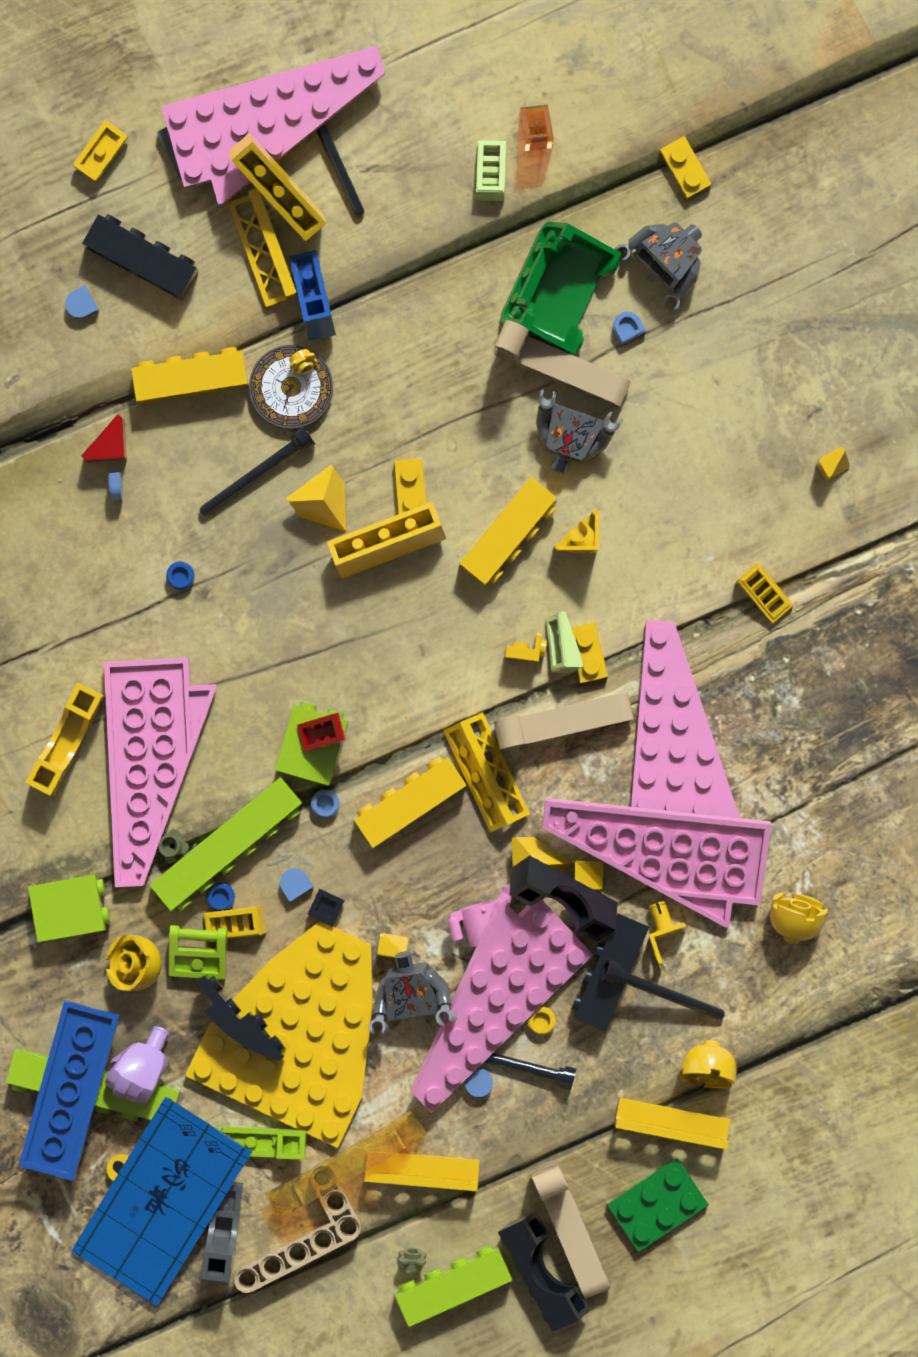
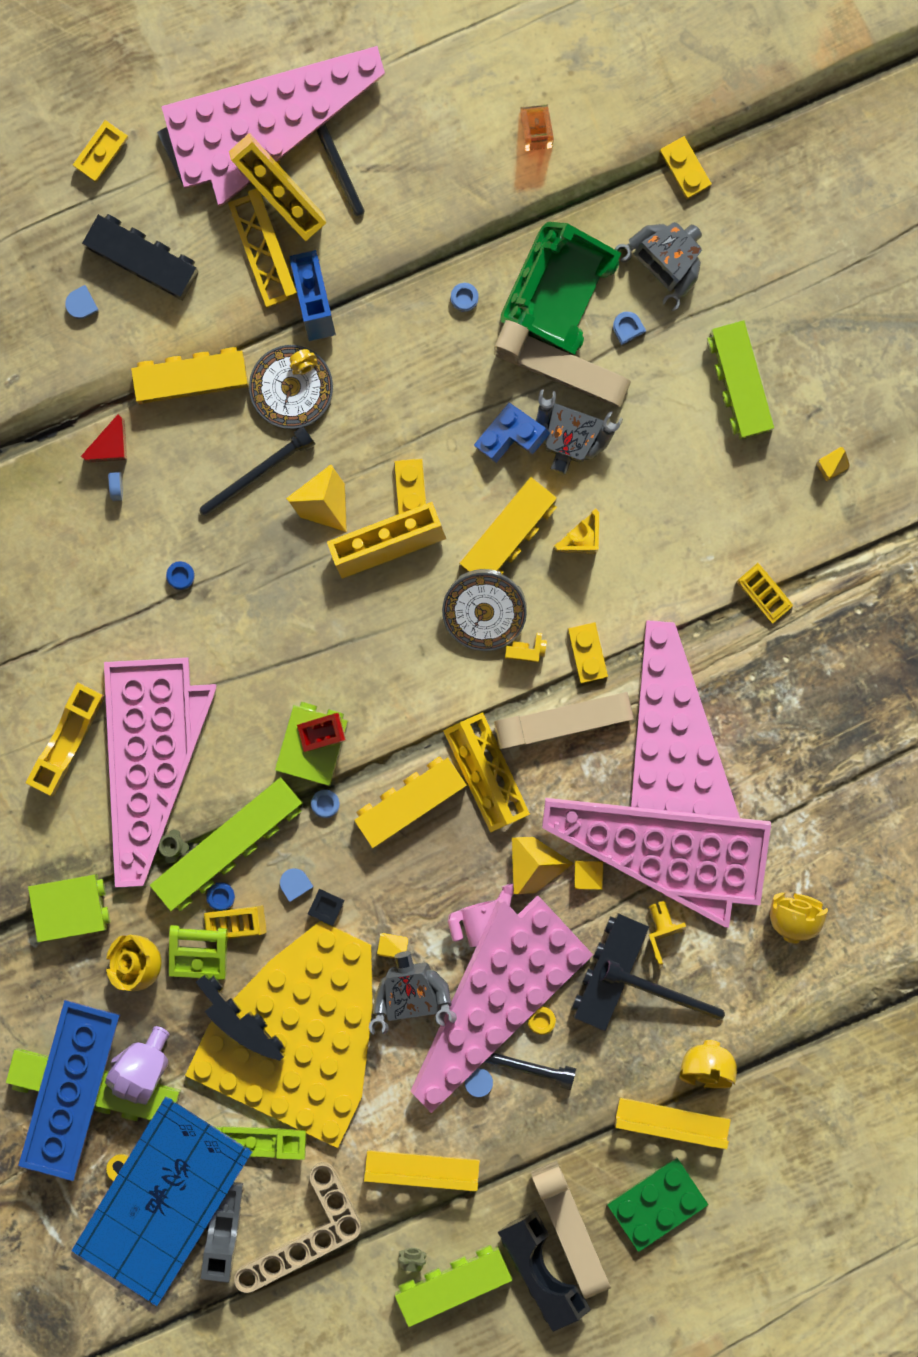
(346, 1164): clear yellow slope -> none
(464, 297): none -> medium blue tile
(484, 610): none -> tile
(491, 188): yellowish green slope -> none
(511, 427): none -> blue plate
(562, 645): yellowish green slope -> none
(590, 910): black arch -> none
(741, 380): none -> lime brick

